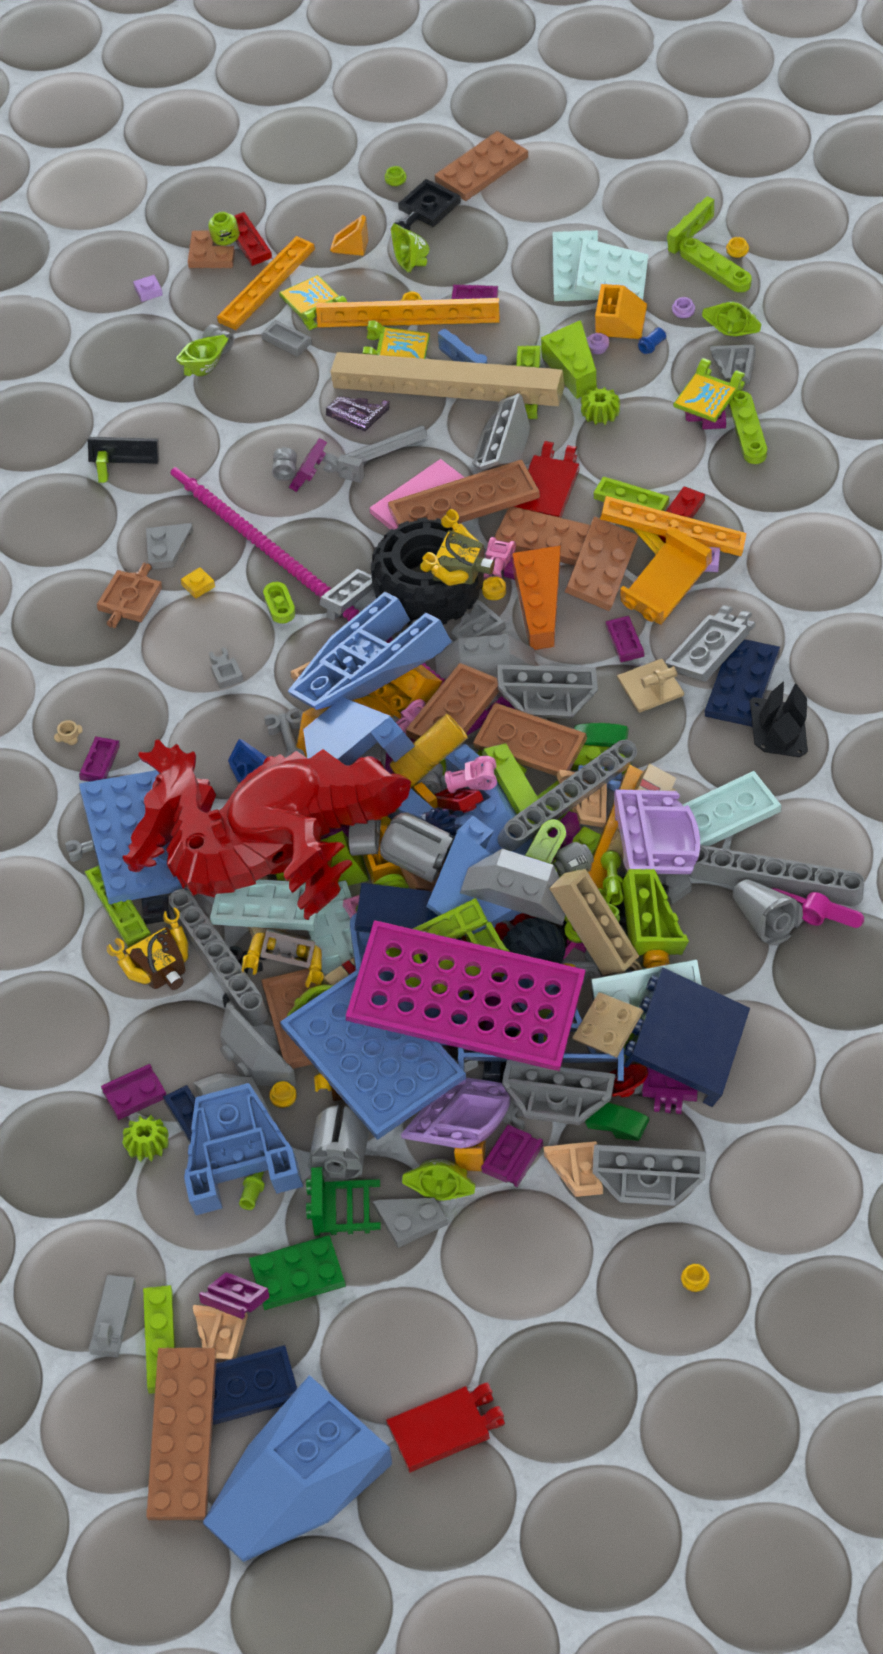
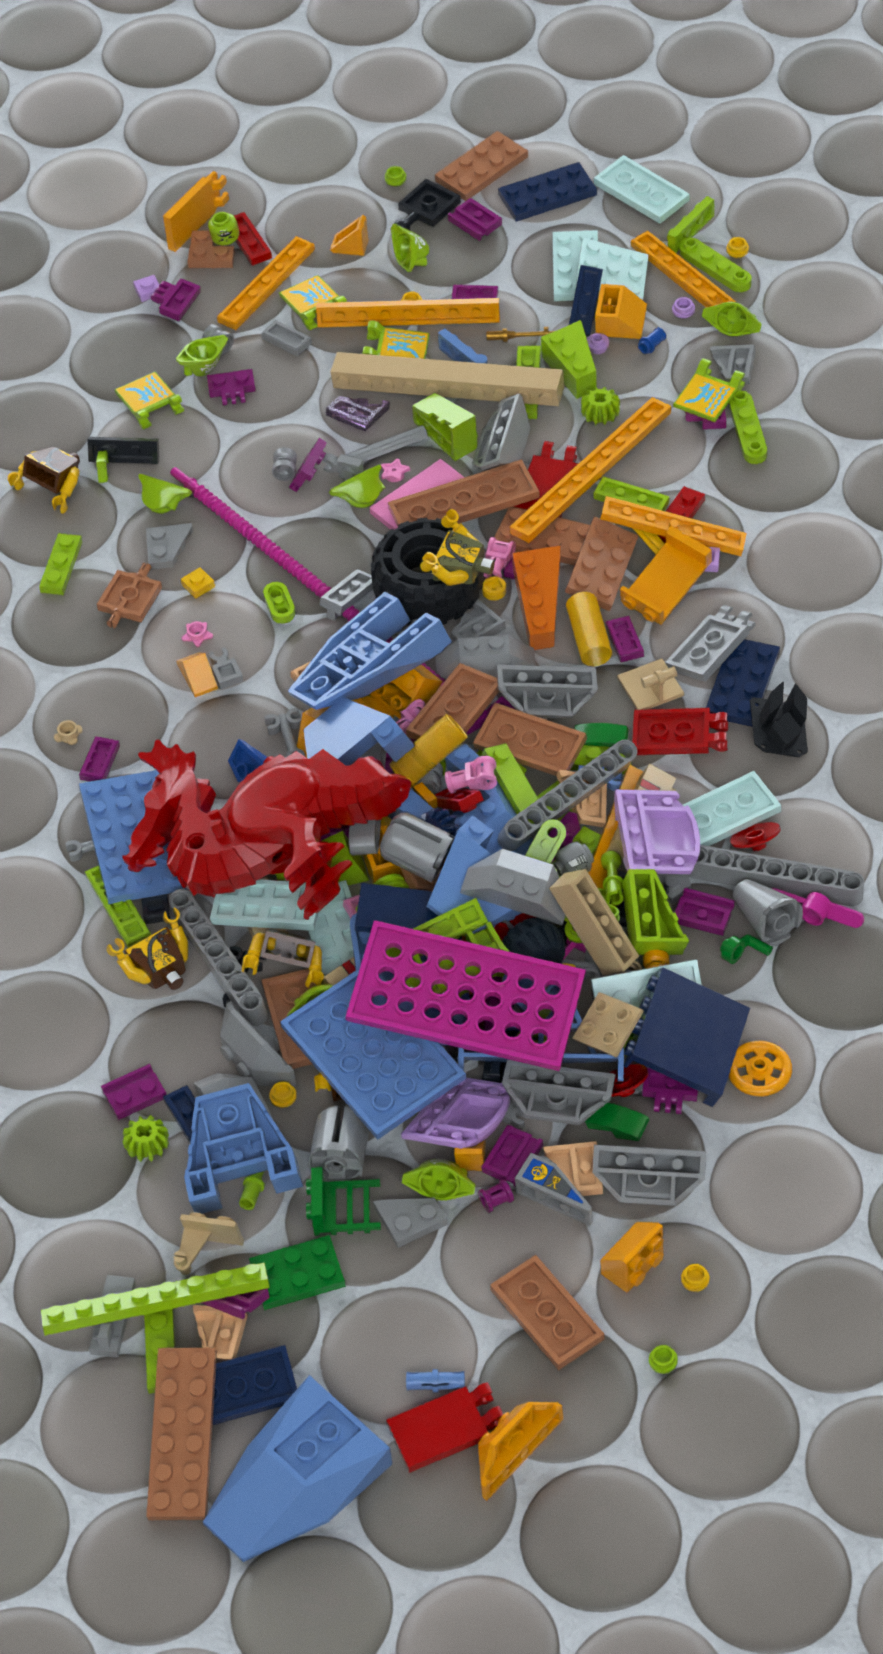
(51, 470): none -> torso
(60, 564): none -> lime plate
(148, 395): none -> flag
(154, 1298): none -> lime plate
(161, 495): none -> lime hat
(175, 298): none -> magenta hinge
(194, 209): none -> light orange tile
(197, 627): none -> bright pink plate
(197, 674): none -> light orange slope
(200, 1230): none -> tan plate
(231, 385): none -> magenta hinge
(361, 489): none -> lime hat
(394, 471): none -> bright pink plate
(435, 1380): none -> medium blue pin
(447, 425): none -> lime wedge
(475, 219): none -> magenta plate
(496, 1195): none -> magenta bush
(505, 335): none -> pearl gold piece
(514, 1441): none -> light orange wedge
(547, 191): none -> dark blue plate
(547, 1312): none -> nougat plate
(548, 1185): none -> light grey slope
(586, 297): none -> dark blue tile
(588, 629): none -> yellow piece
(590, 470): none -> light orange plate
(634, 1255): none -> light orange slope
(641, 189): none -> light aqua plate
(663, 1359): none -> lime plate
(679, 270): none -> light orange tile
(679, 731): none -> red tile
(704, 911): none -> magenta plate
(733, 947): none -> green plate
(756, 836): none -> red dish
(772, 1084): none -> light orange plate

